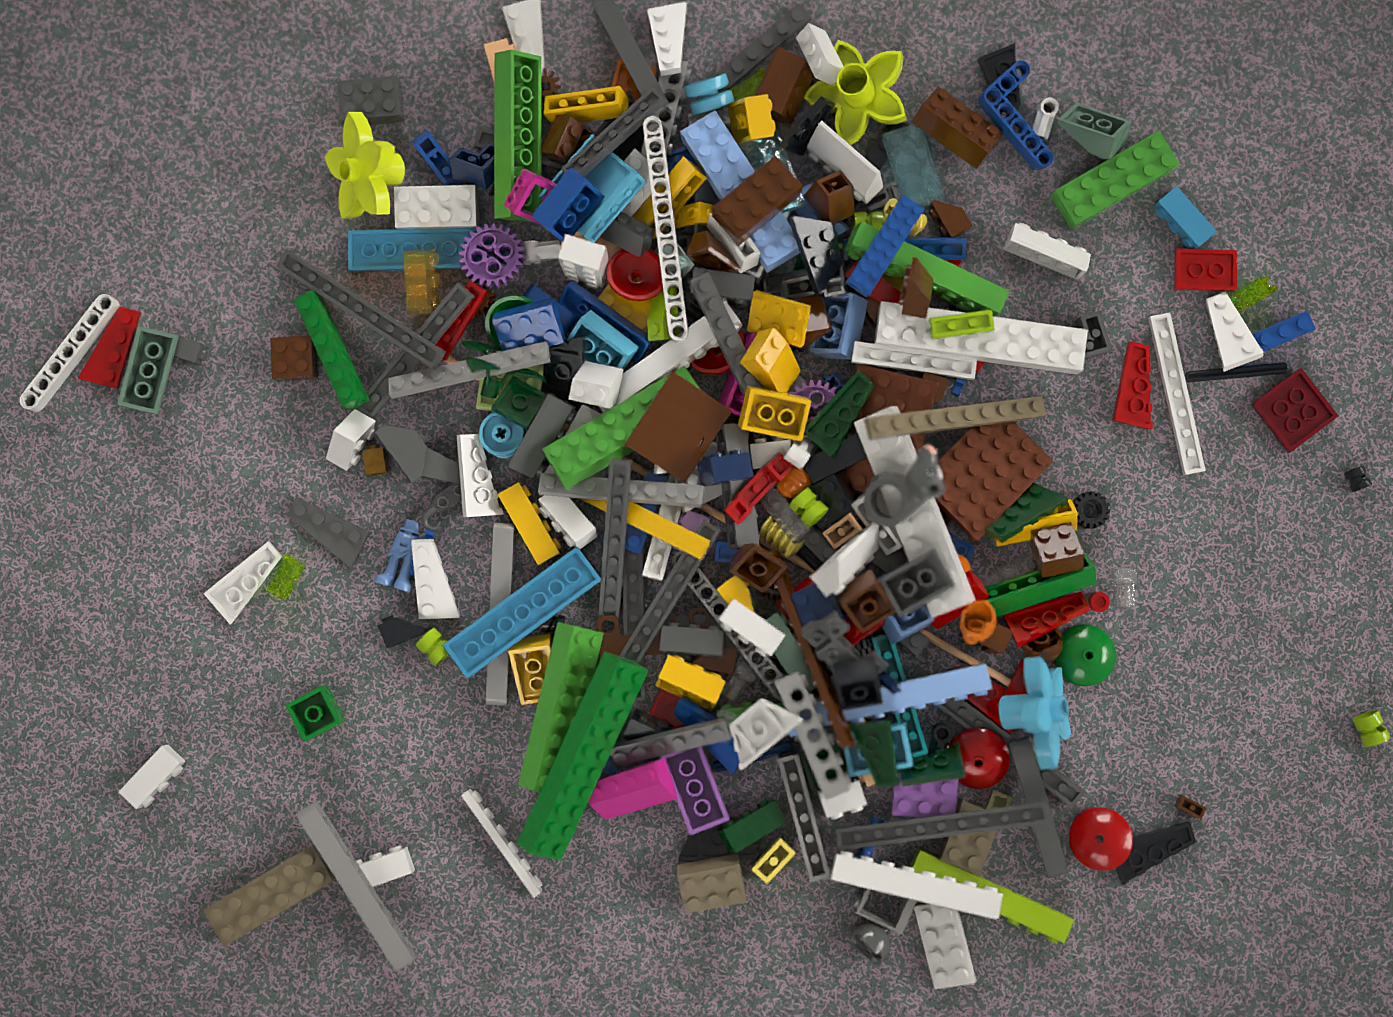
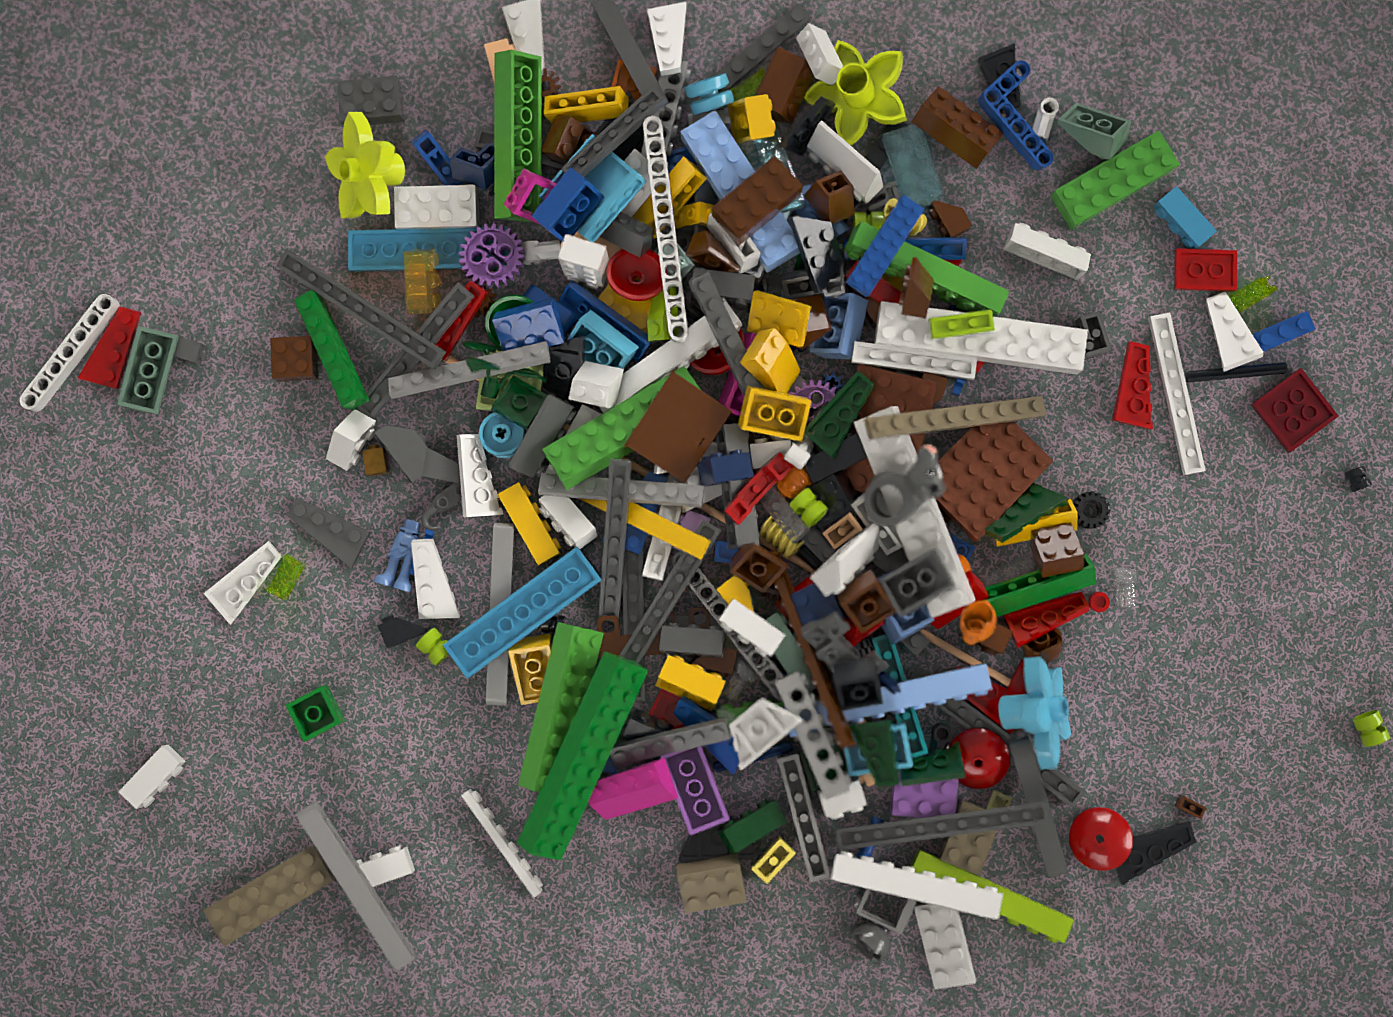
(1072, 659): green dish -> none

